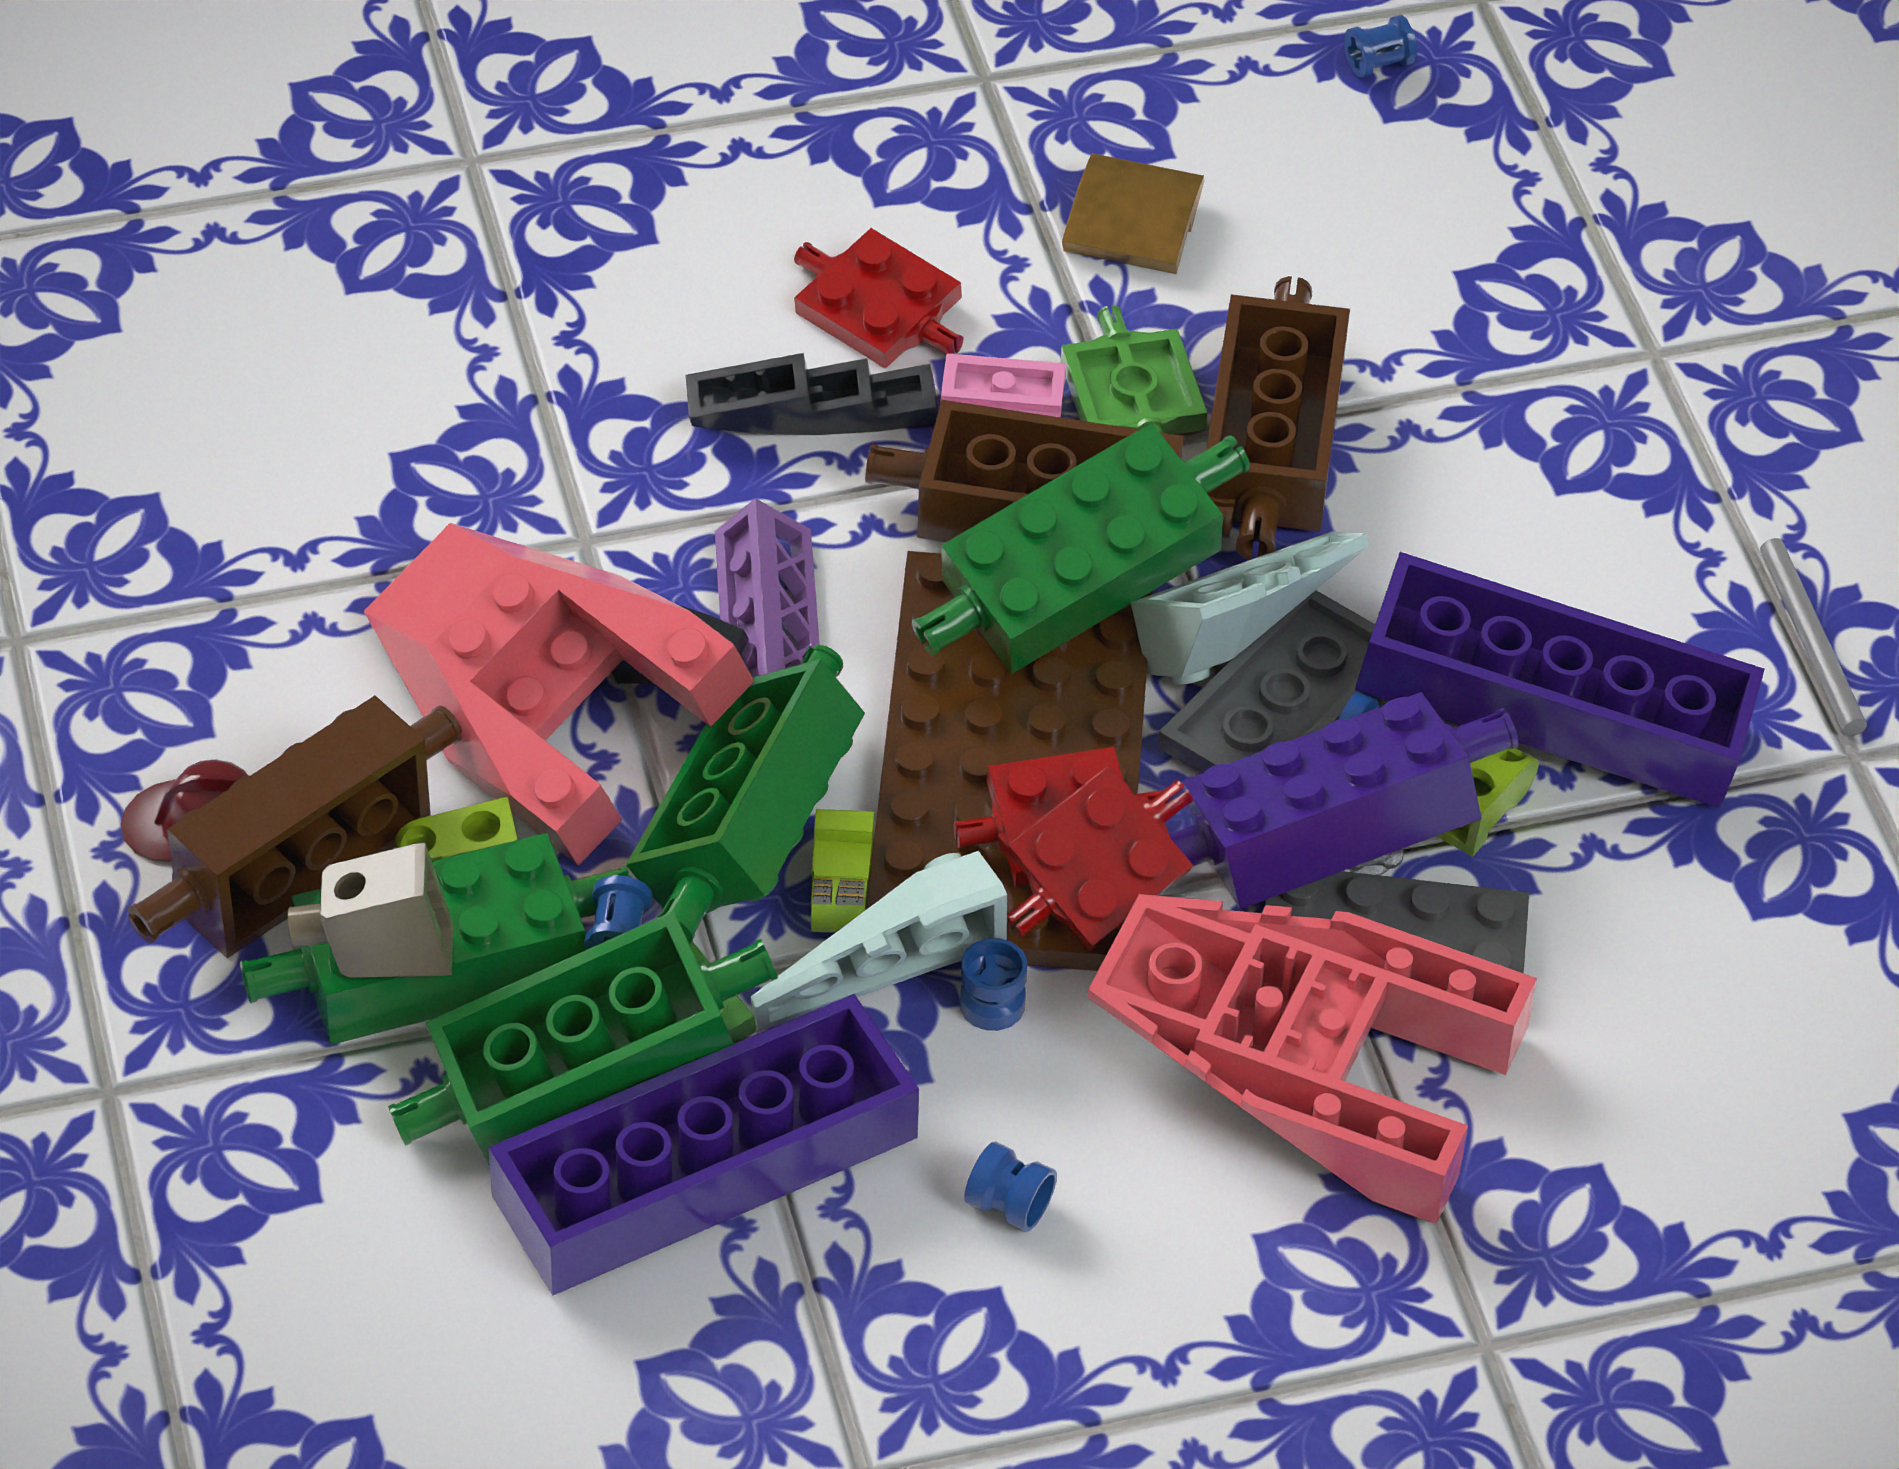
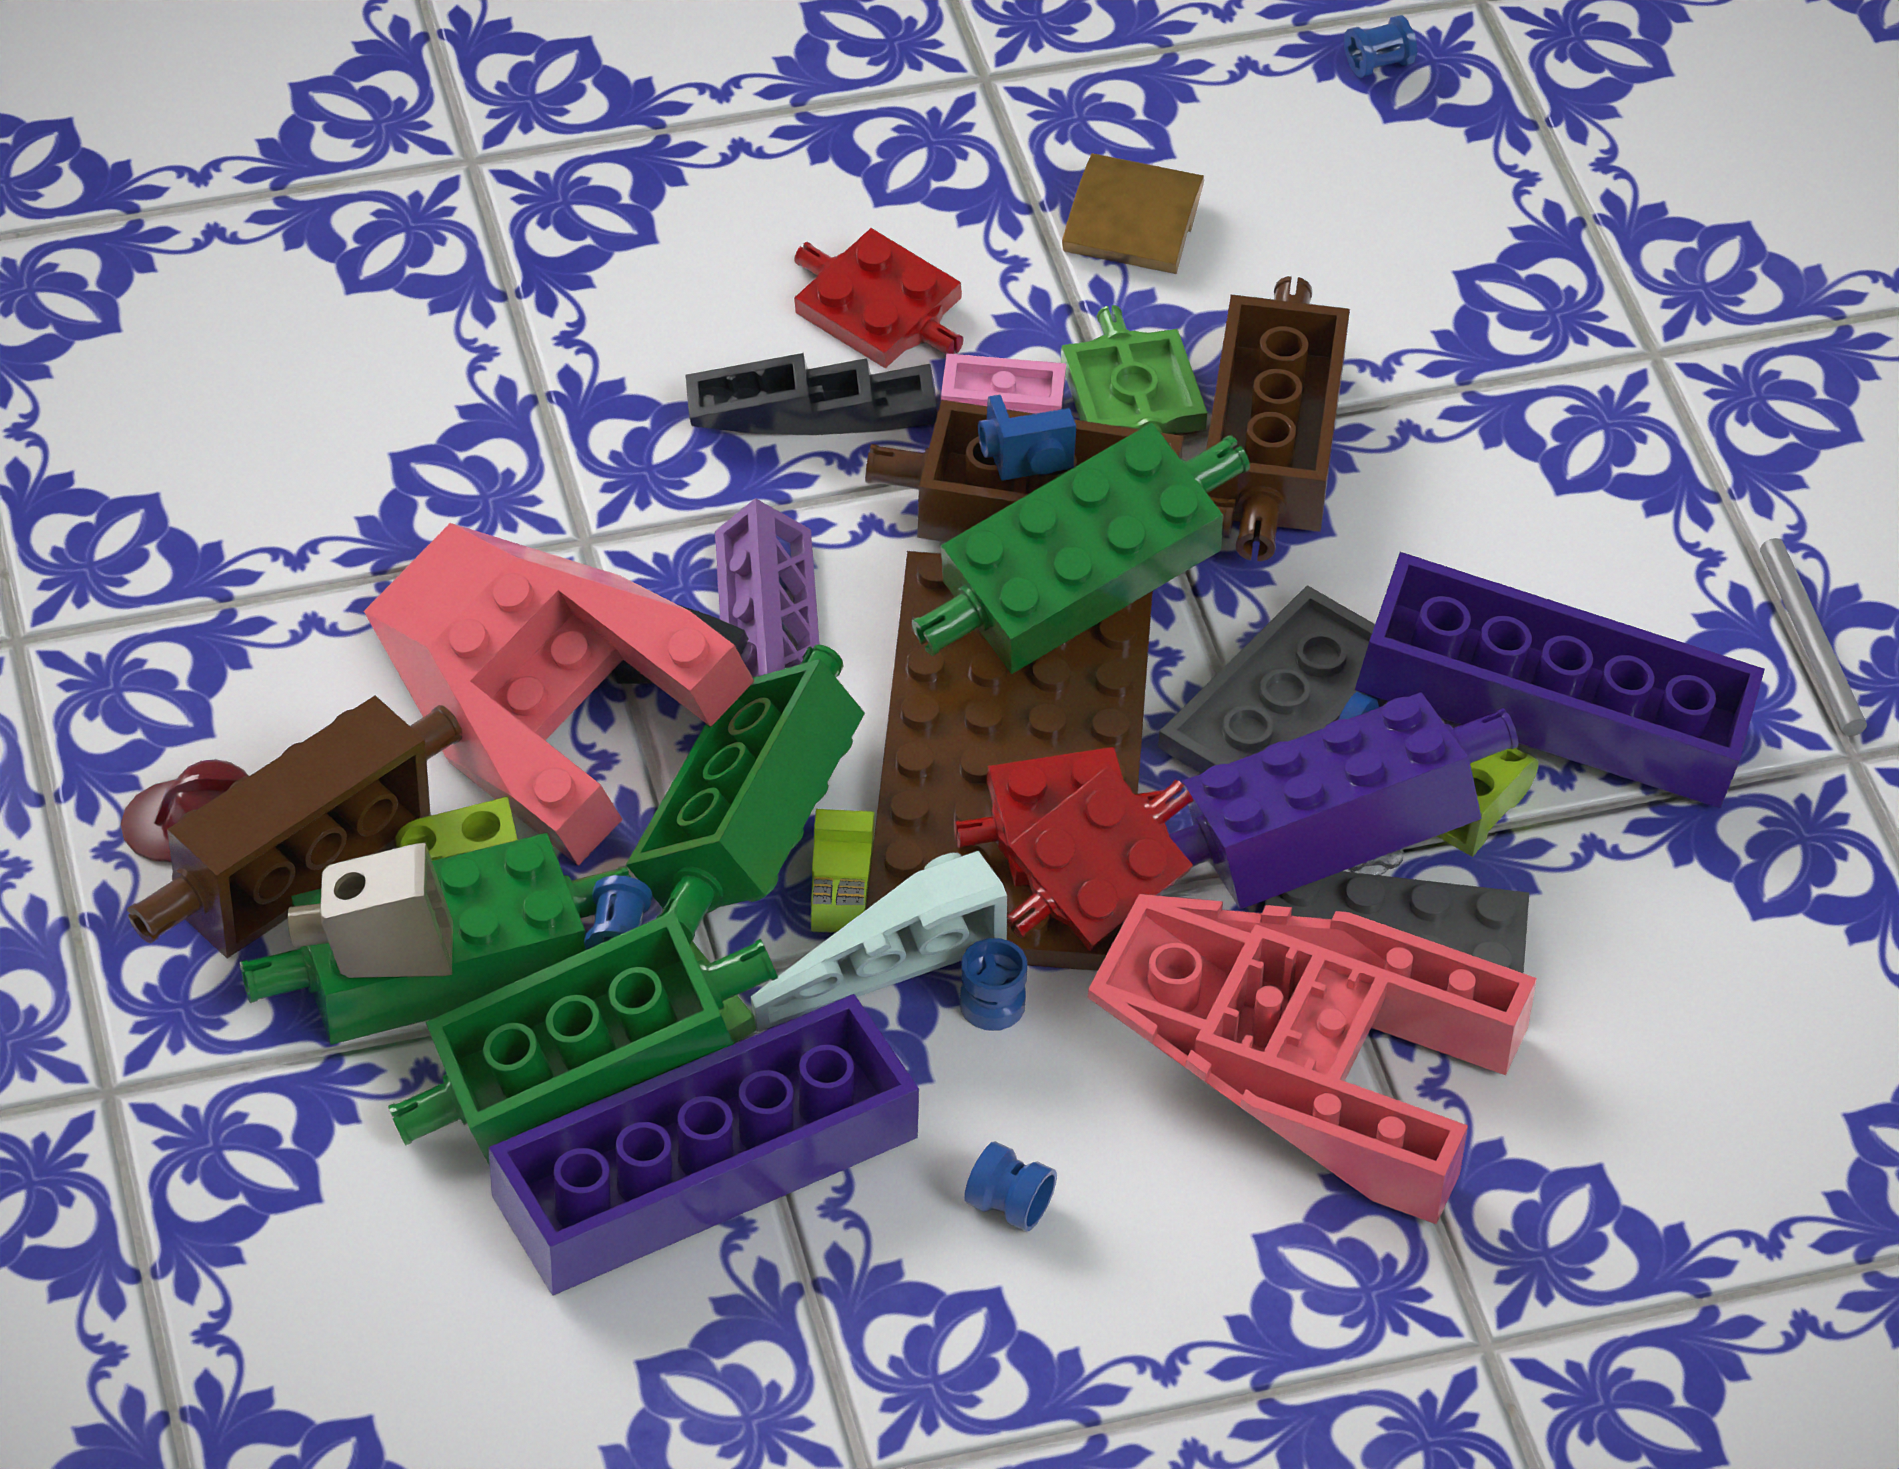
(1028, 442): none -> blue bracket
(1226, 611): light aqua wedge -> none

